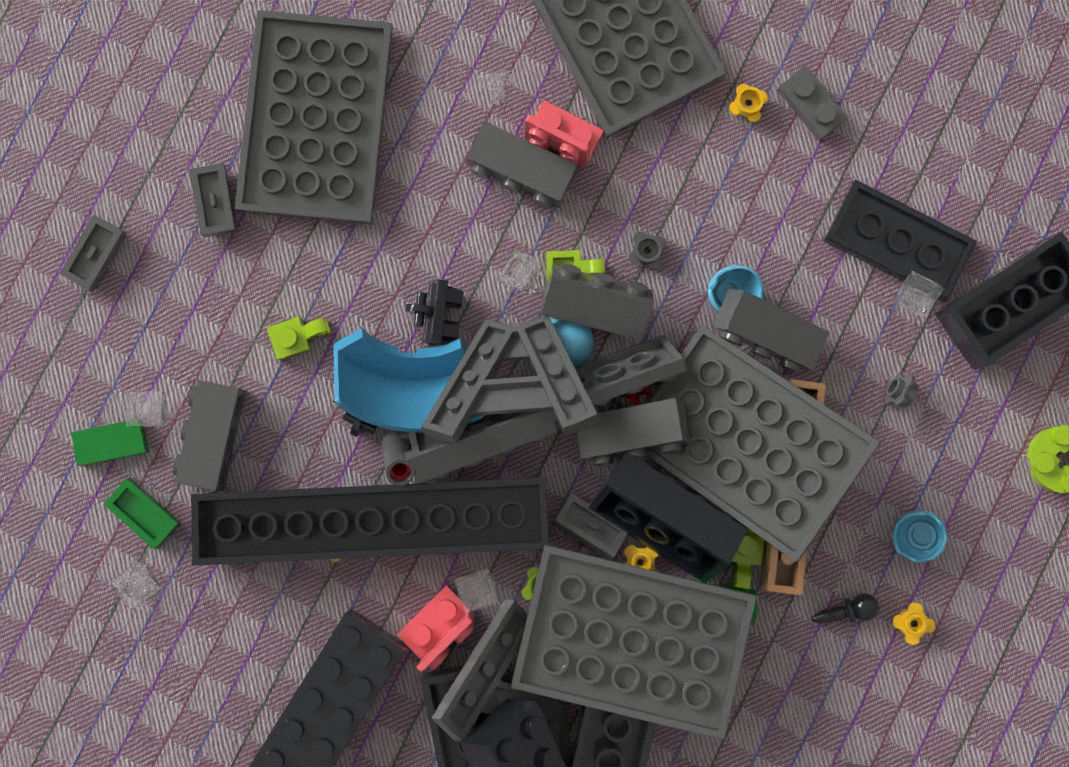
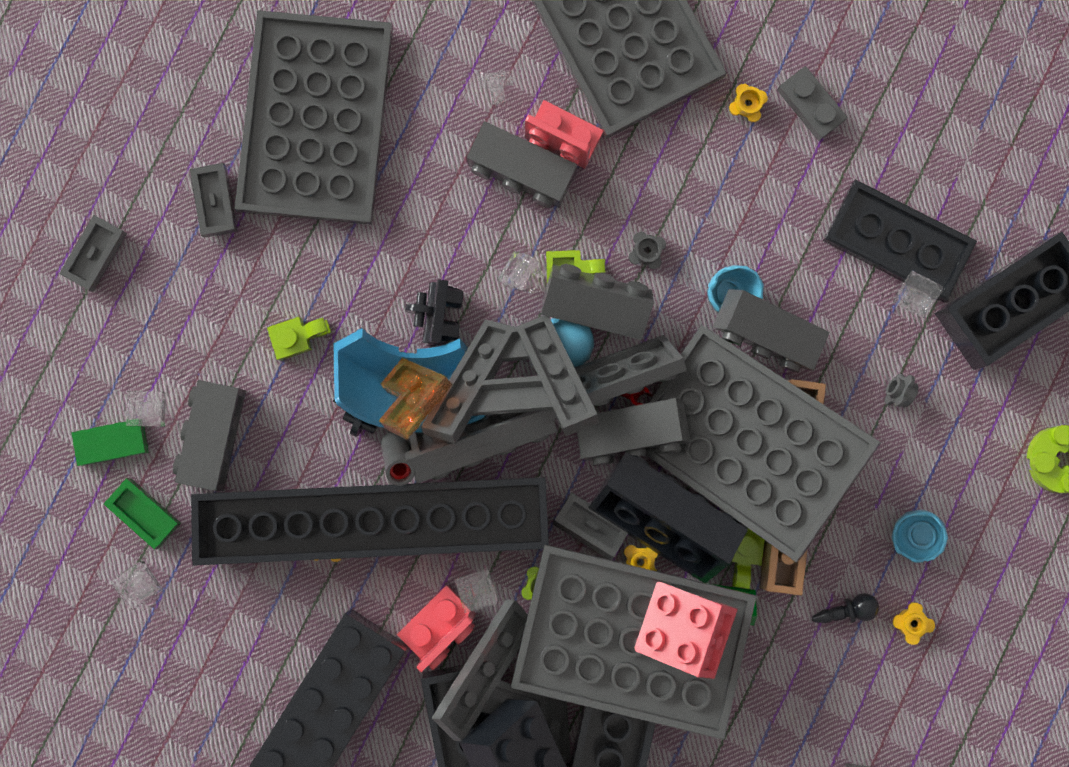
(417, 395): none -> clear orange plate
(685, 630): none -> coral bracket

